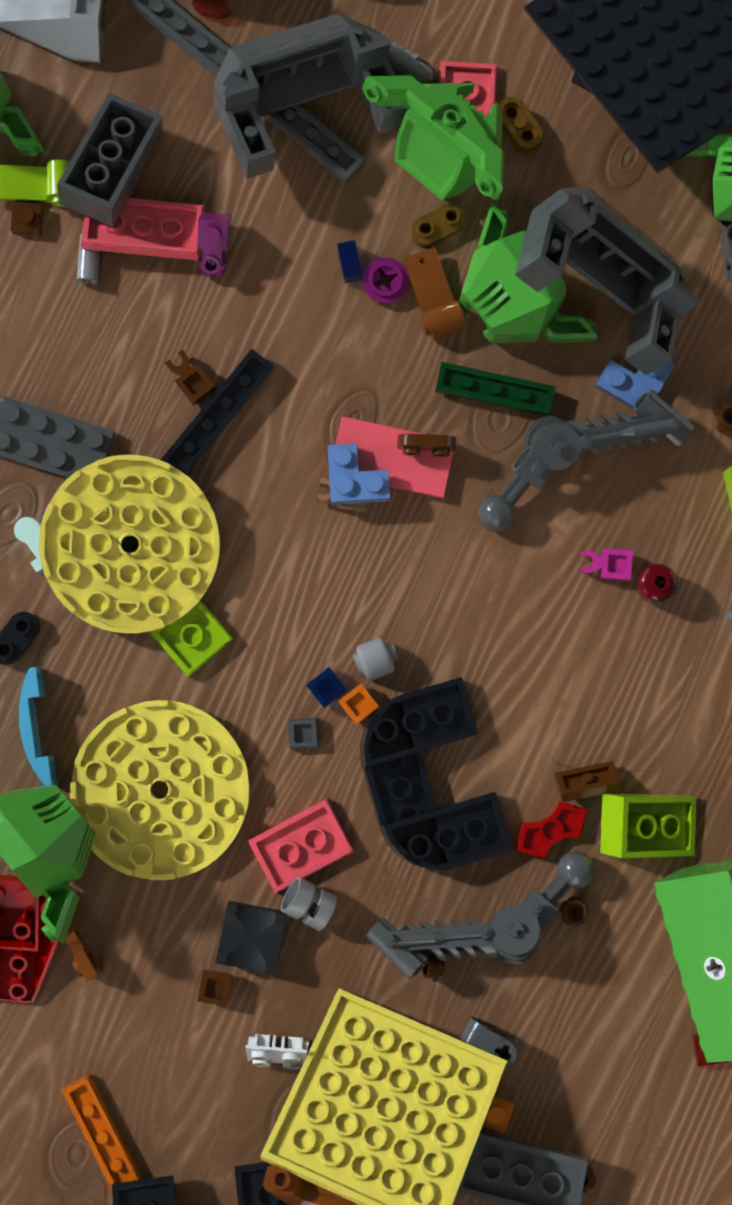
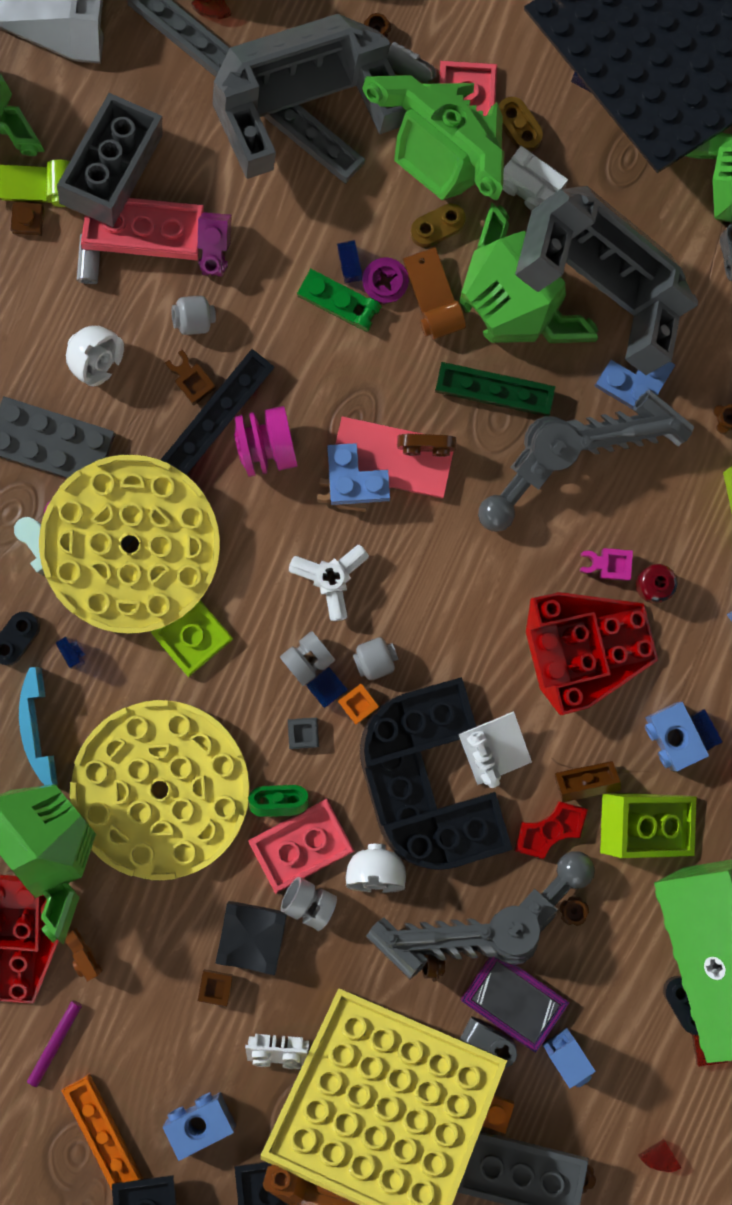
(54, 1043): none -> magenta bar
(72, 652): none -> clear blue plate
(92, 354): none -> white cylinder
(188, 1140): none -> medium blue brick
(193, 315): none -> light grey head
(265, 441): none -> dark pink wheel
(278, 800): none -> green plate
(297, 663): none -> light grey wheel
(338, 300): none -> green plate
(342, 567): none -> white bush
(376, 870): none -> white cylinder
(380, 21): none -> reddish brown plate
(495, 749): none -> white hinge
(515, 1002): none -> tile
(531, 178): none -> white brick
(569, 1059): none -> medium blue brick
(586, 647): none -> red wedge
(660, 1157): none -> clear red tile
(679, 1006): none -> black plate
(690, 747): none -> medium blue brick
(705, 729): none -> clear blue piece

